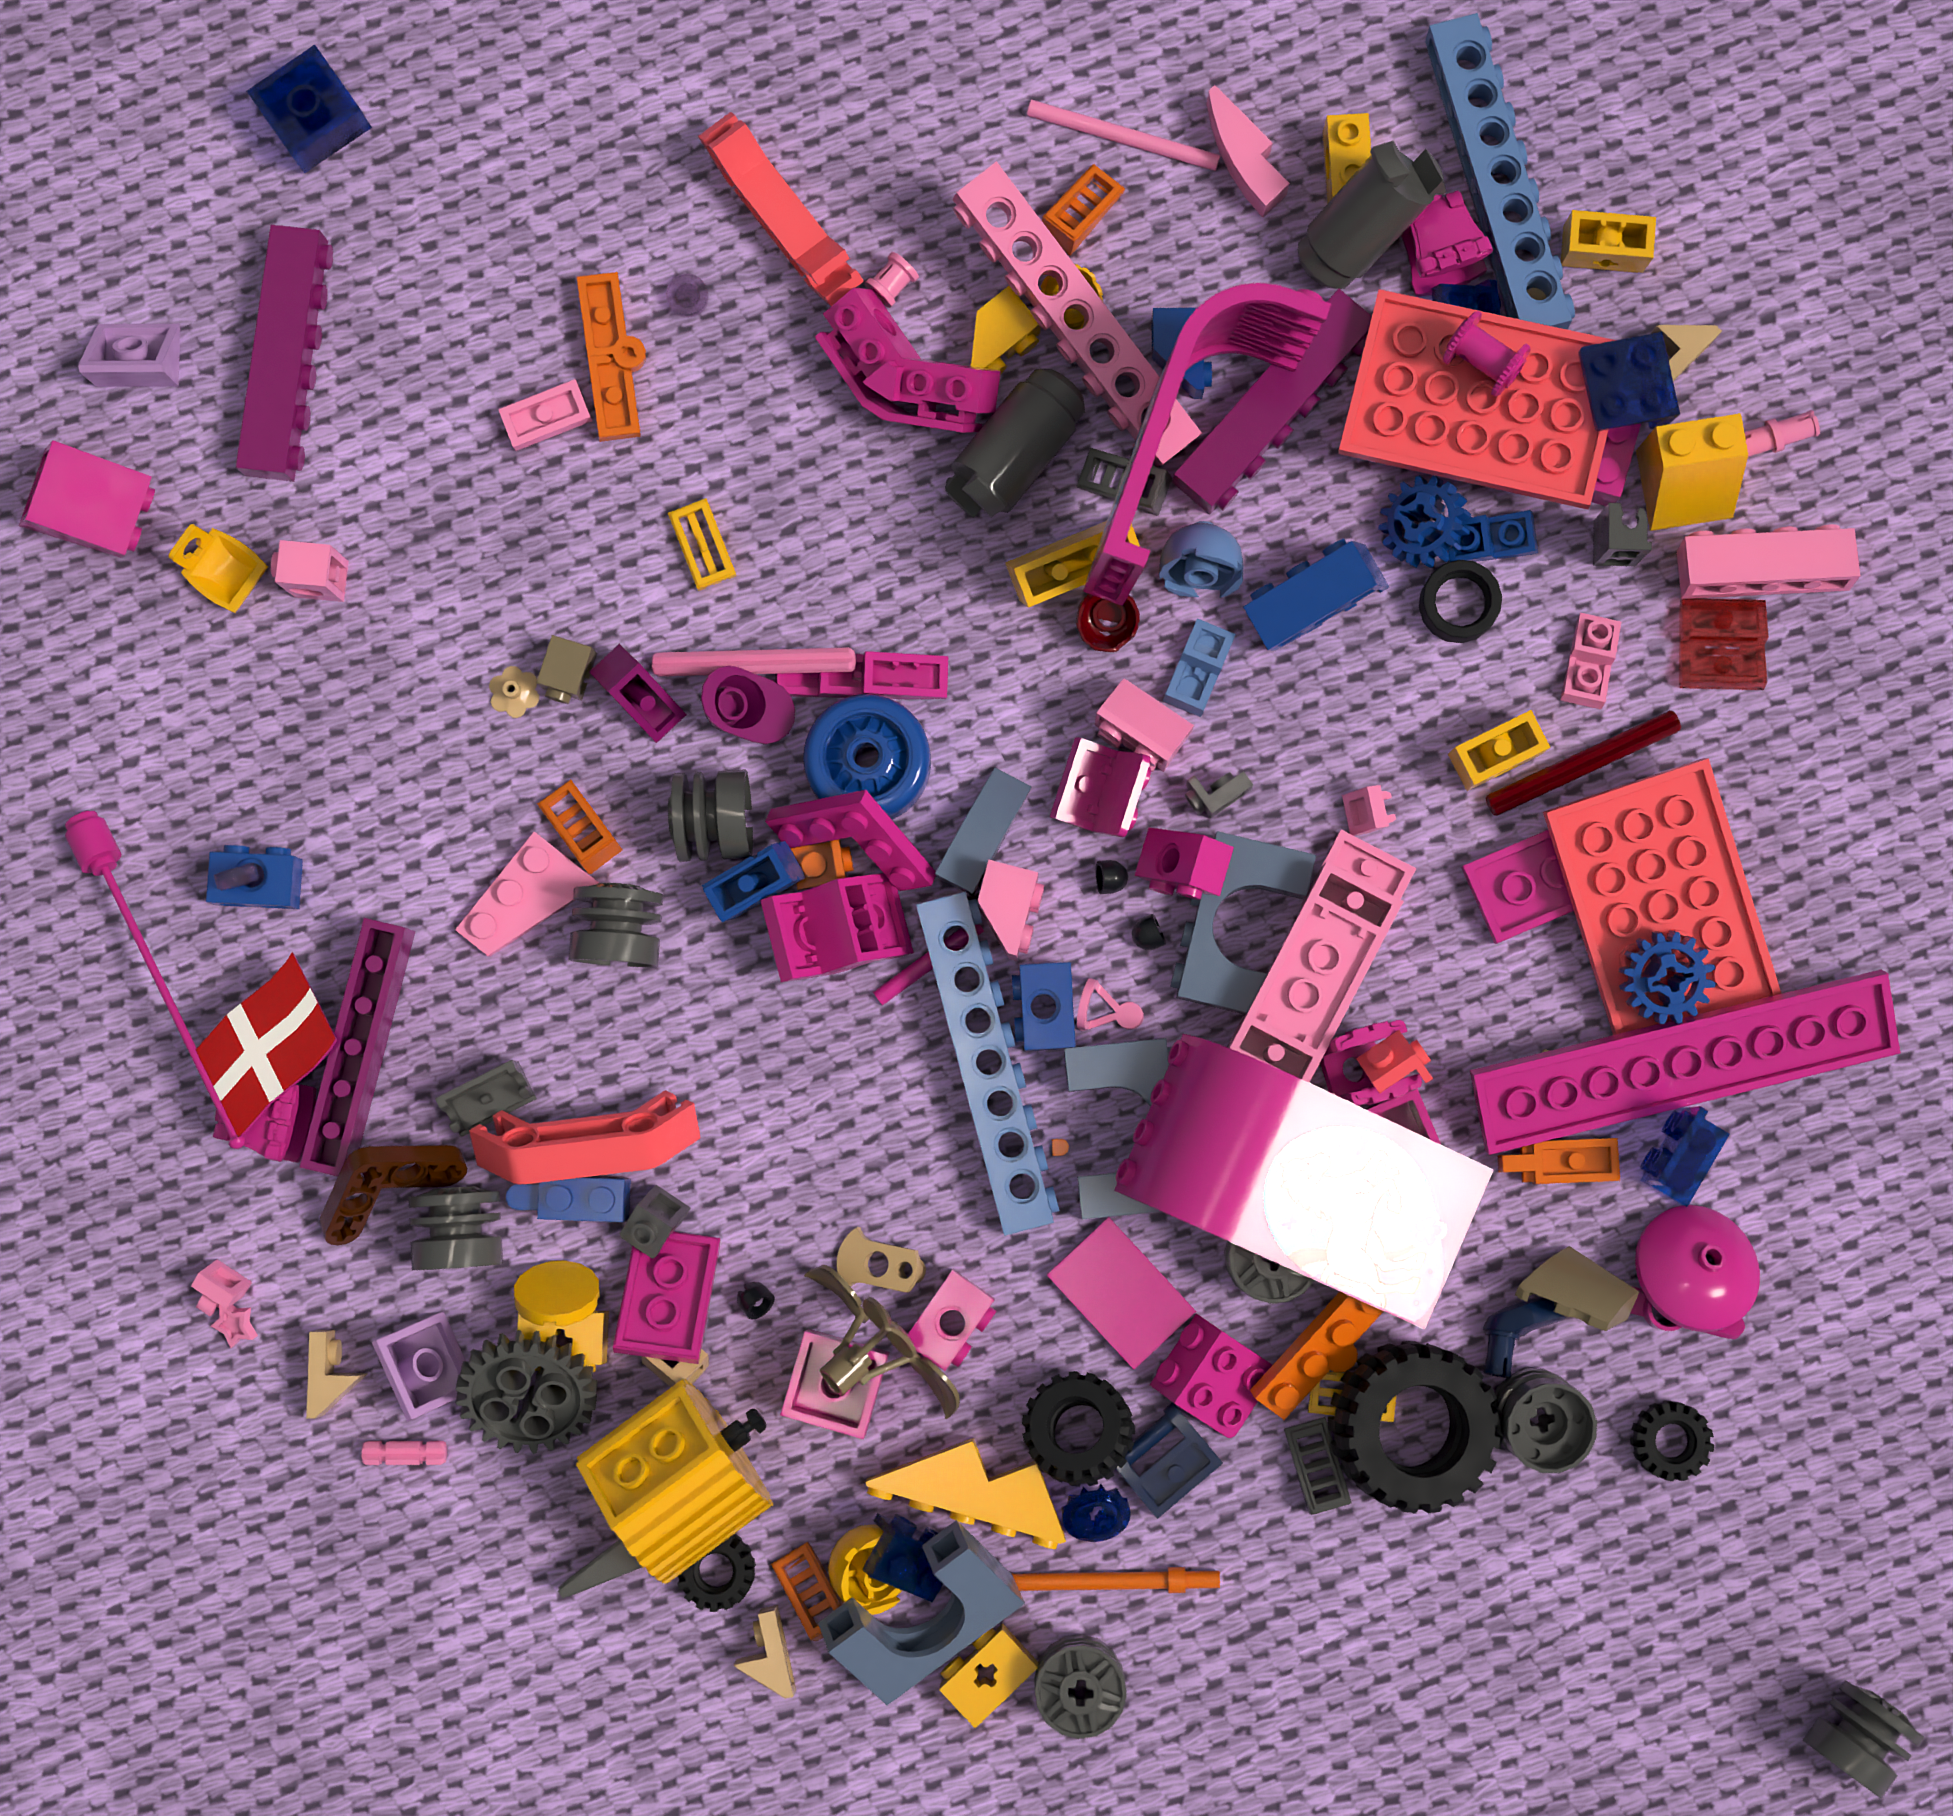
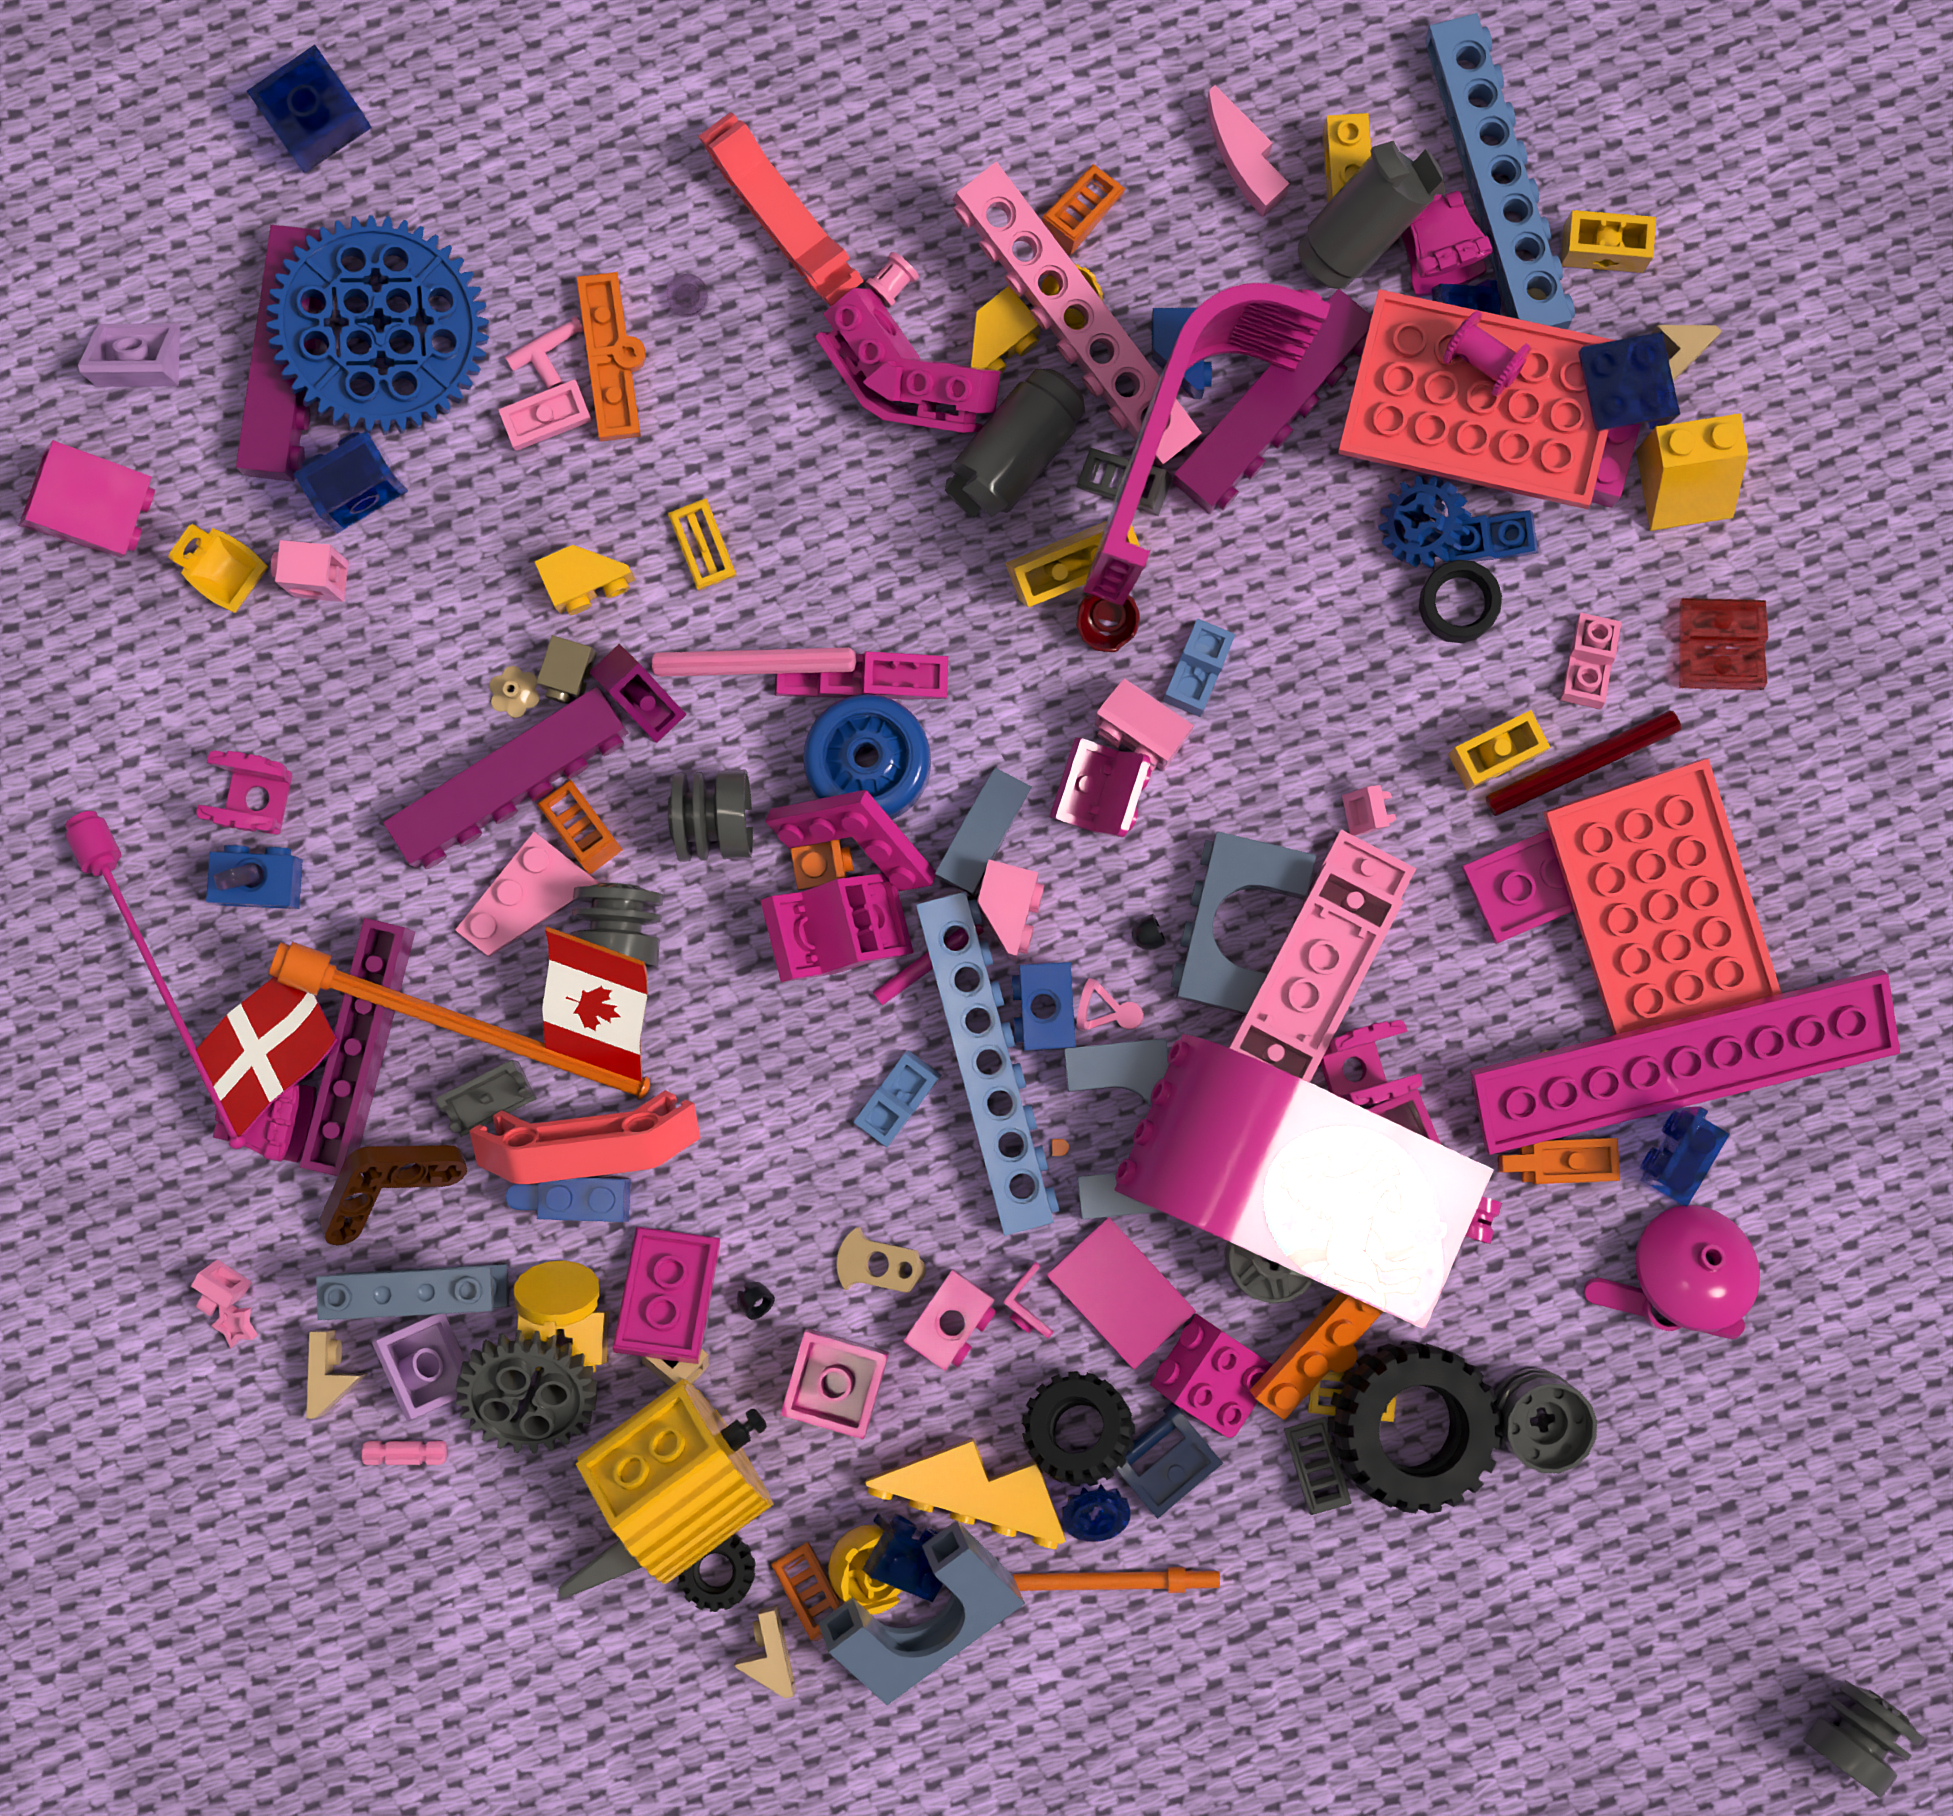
(250, 772): none -> dark pink piece
(329, 377): none -> blue gear
(350, 481): none -> clear blue brick
(412, 1292): none -> sand blue fence
(455, 1229): dark grey wheel -> none
(506, 778): none -> magenta brick
(536, 352): none -> bright pink piece
(575, 574): none -> yellow slope
(589, 1008): none -> flag
(654, 1221): flat silver bracket -> none
(747, 705): magenta piece -> none
(753, 880): blue brick -> none
(852, 1363): dark tan plant -> none
(897, 1098): none -> medium blue slope
(980, 1698): yellow brick -> none
(1022, 1315): none -> dark pink bracket
(1060, 1668): dark grey wheel -> none
(1110, 876): black hinge -> none
(1123, 135): bright pink axle -> none
(1183, 862): dark pink brick -> none
(1209, 558): medium blue cylinder -> none
(1225, 792): flat silver bracket -> none
(1314, 593): blue wedge -> none
(1393, 1060): coral bracket -> none
(1480, 1226): none -> dark pink wheel
(1510, 1325): dark blue arm -> none
(1581, 1289): dark tan slope -> none
(1617, 543): dark grey hinge -> none
(1672, 994): blue gear -> none
(1697, 1441): black tyre -> none
(1768, 562): bright pink brick -> none
(1777, 434): bright pink pin -> none

